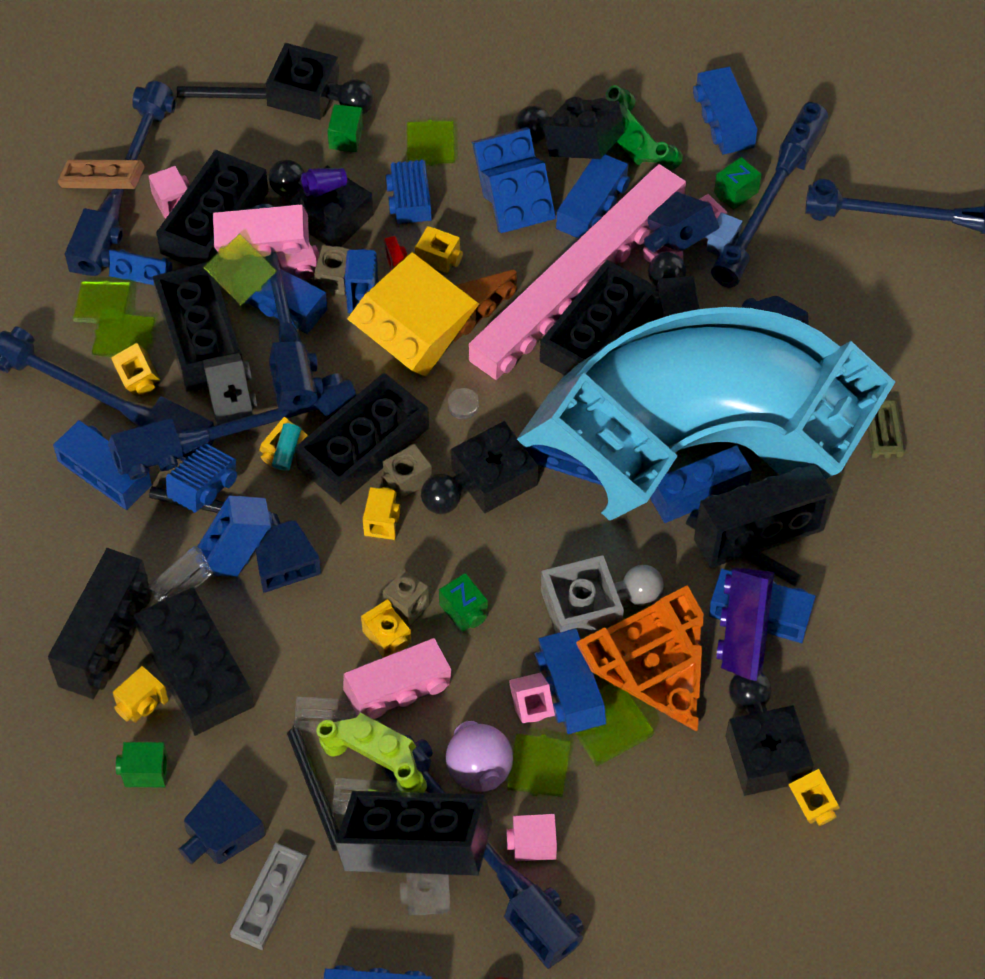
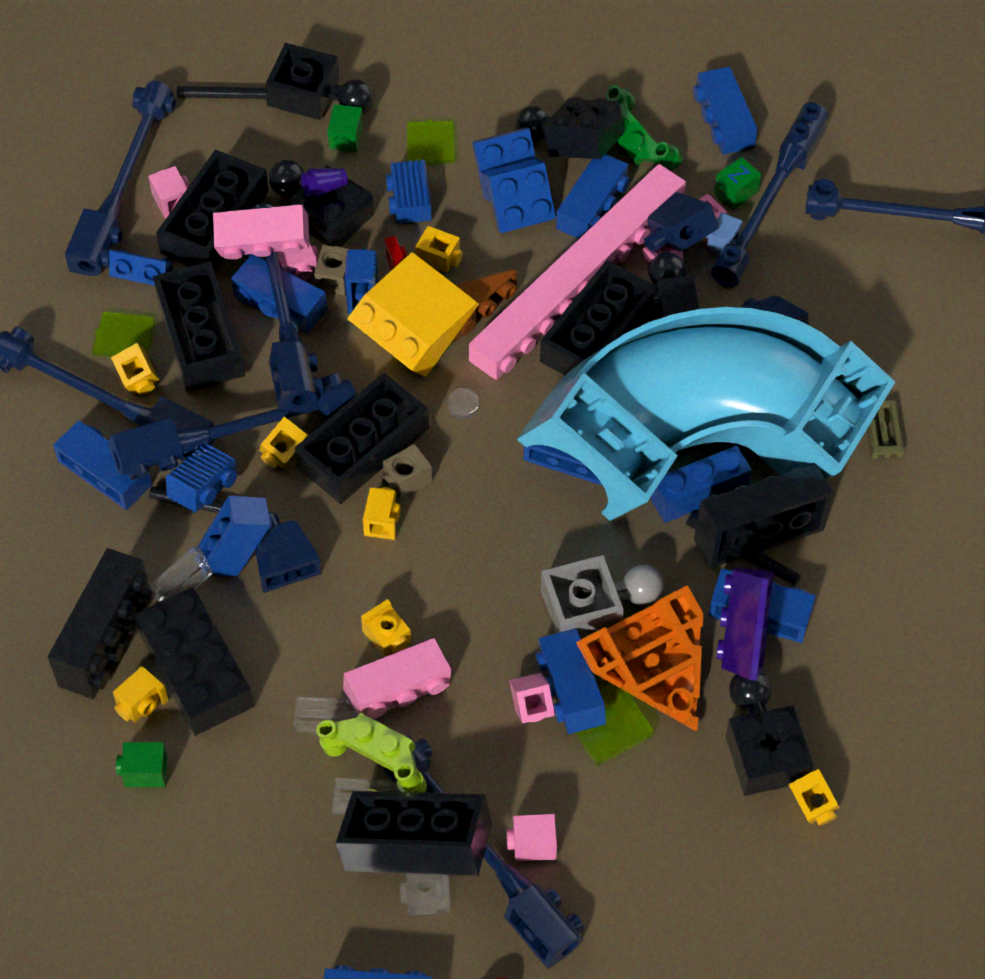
(101, 174): medium nougat tile -> none
(102, 302): clear neon green piece -> none
(220, 826): dark blue torso -> none
(224, 372): dark grey brick -> none
(240, 269): clear neon green piece -> none
(268, 896): light grey tile -> none
(286, 447): teal axle -> none
(314, 786): black bar -> none
(407, 596): dark tan brick -> none
(463, 603): green brick -> none
(479, 756): lavender brick -> none
(489, 466): black brick -> none
(539, 765): clear neon green piece -> none

